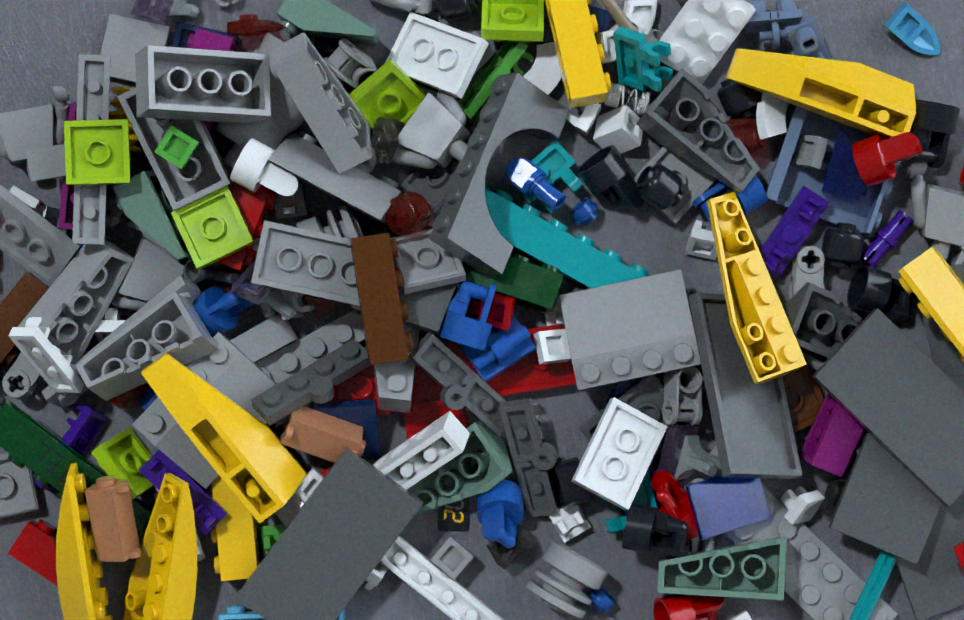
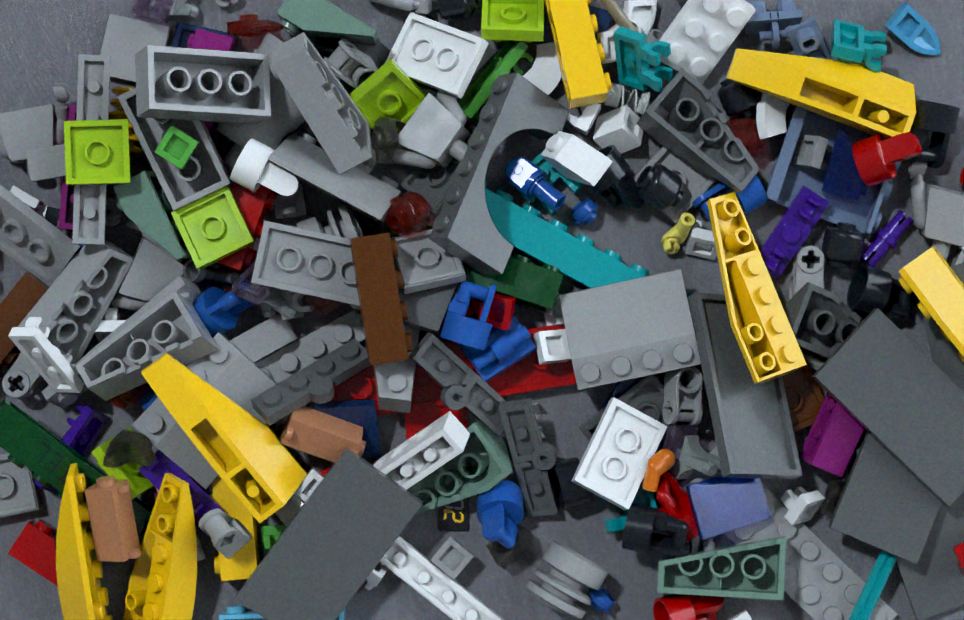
(129, 447): none -> clear smoke plate
(225, 532): none -> light grey piece
(569, 522): white tile -> none
(575, 158): none -> white slope
(656, 466): none -> orange arm
(678, 234): none -> light yellow arm
(854, 43): none -> teal plate

